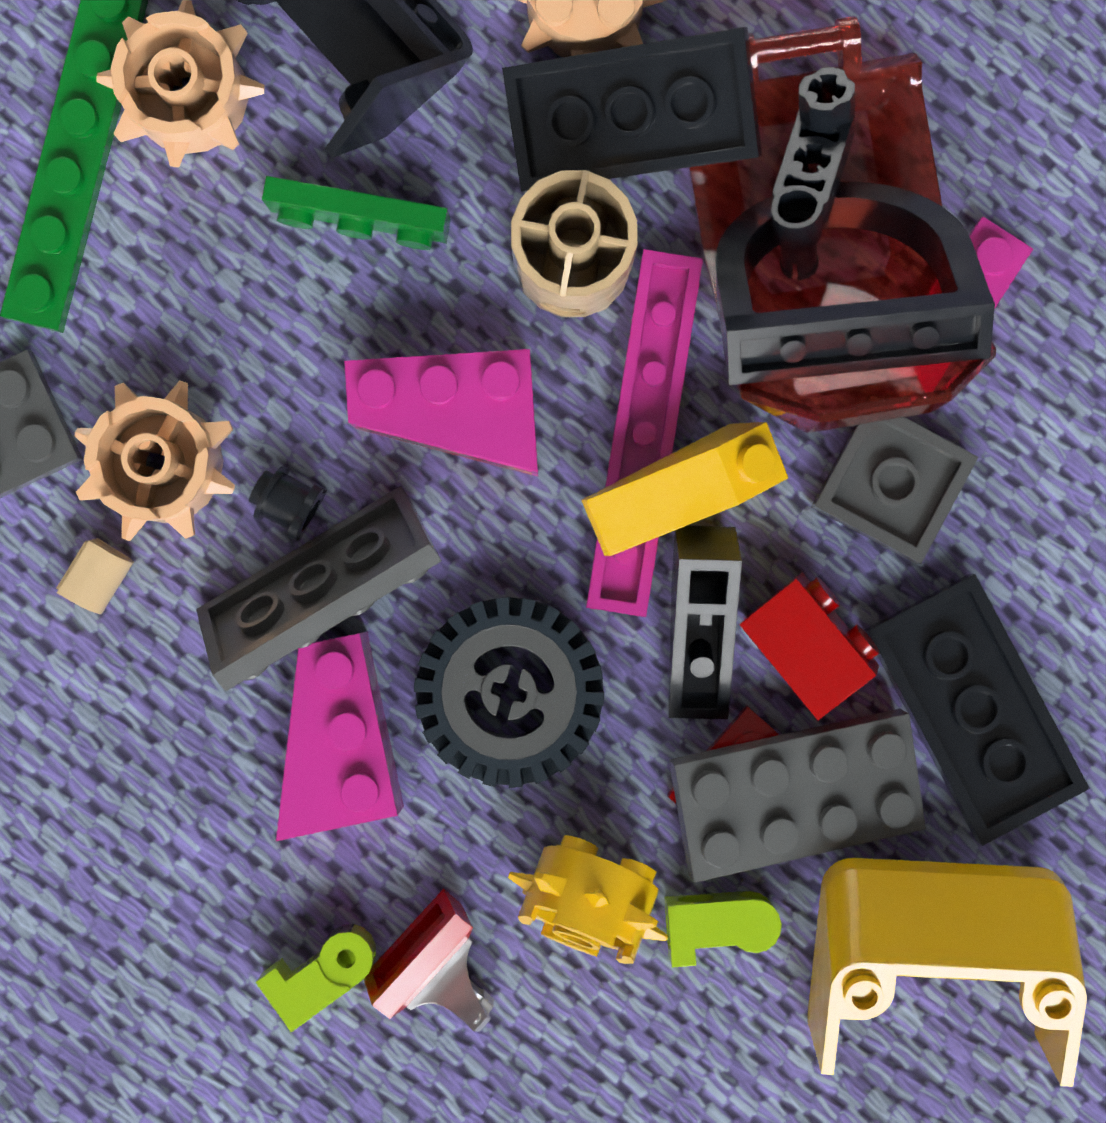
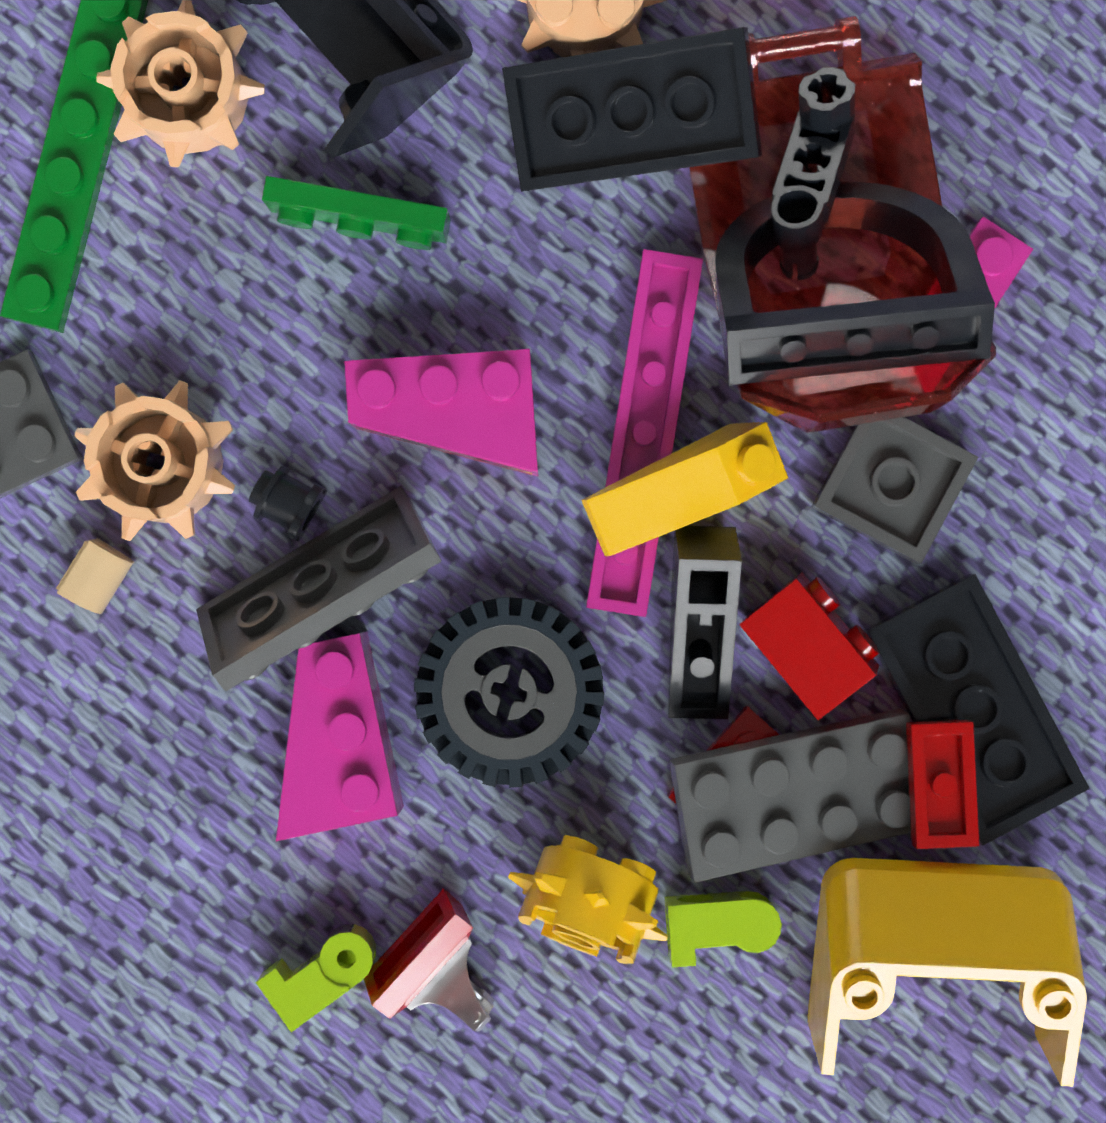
(573, 243): tan cylinder -> none
(942, 784): none -> red plate

